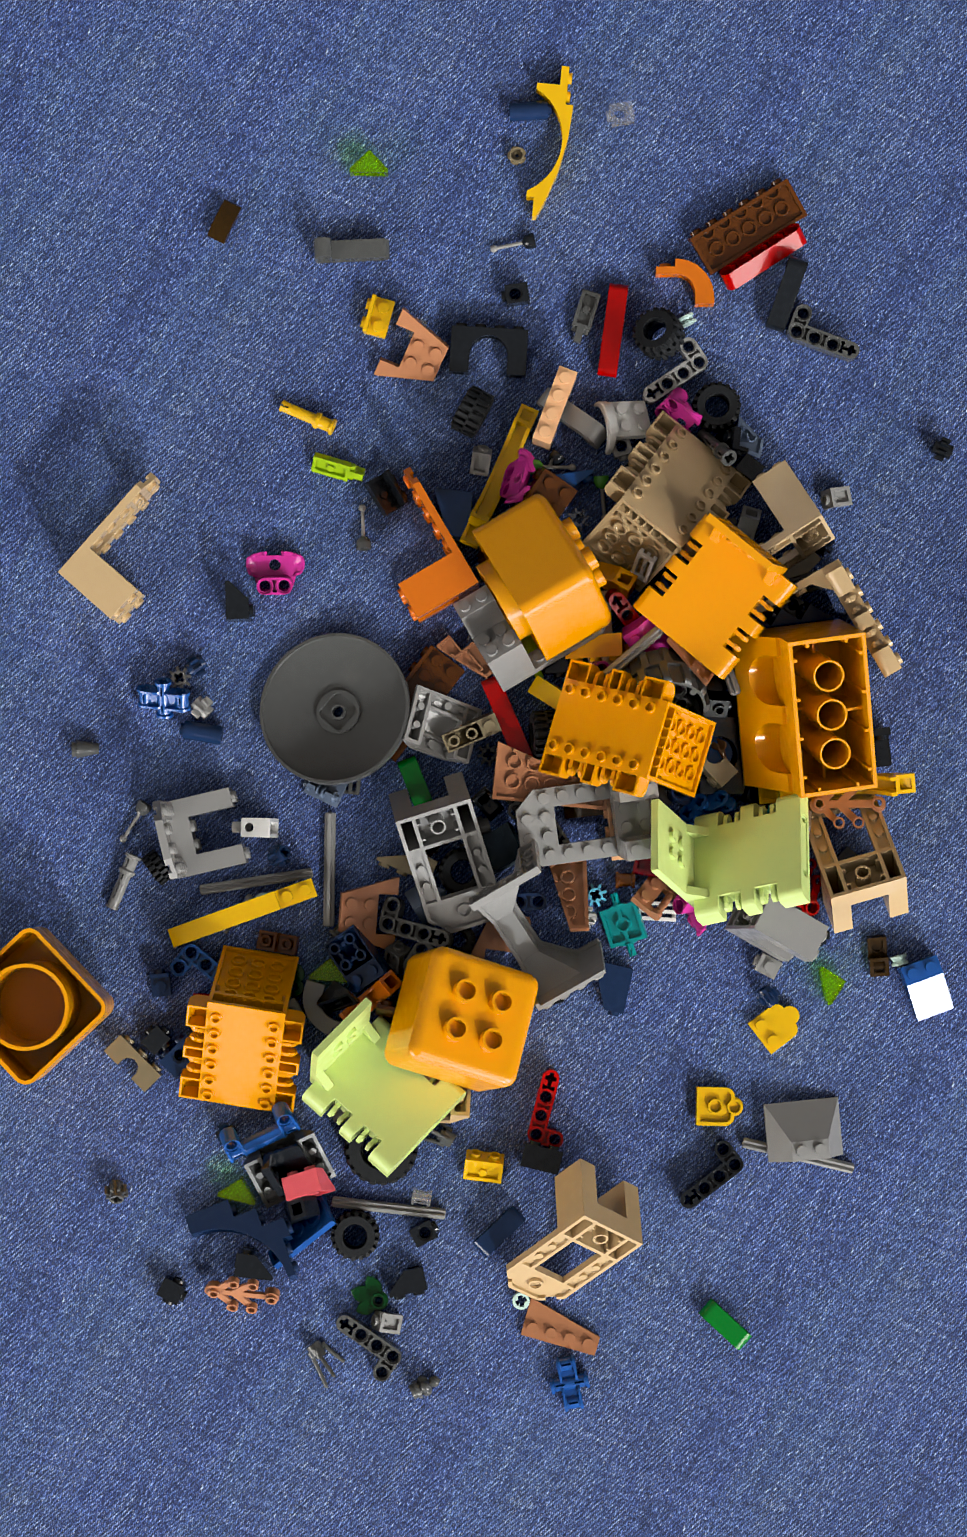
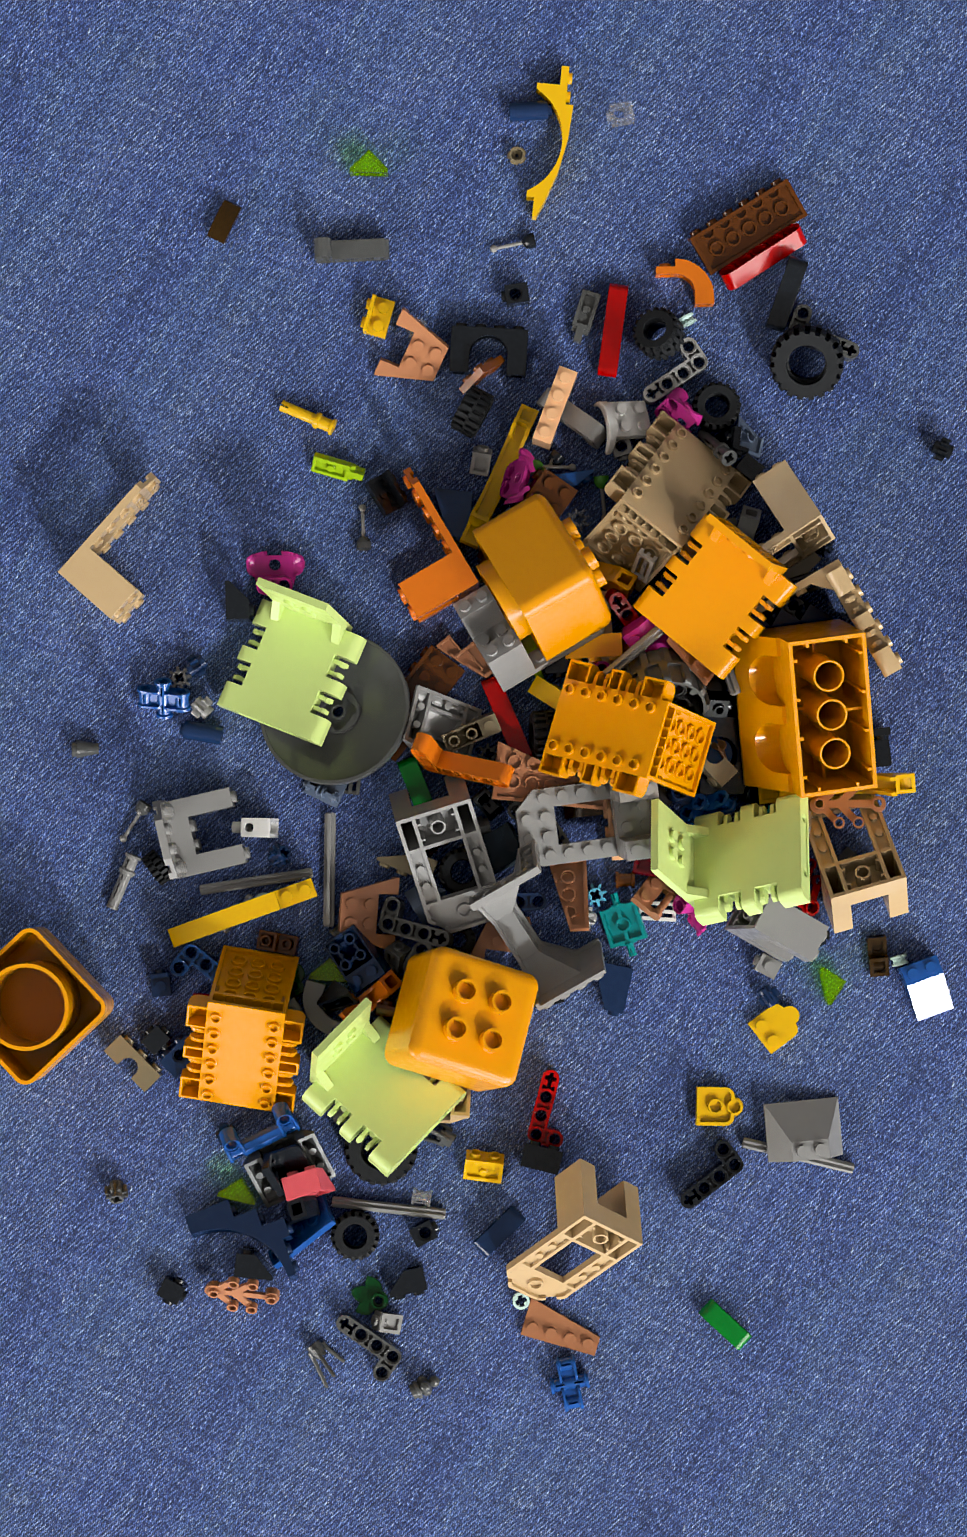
(292, 664): none -> yellowish green bracket
(459, 765): none -> orange beam
(480, 372): none -> dark orange plate
(803, 386): none -> black tyre
(836, 497): light grey bracket -> none

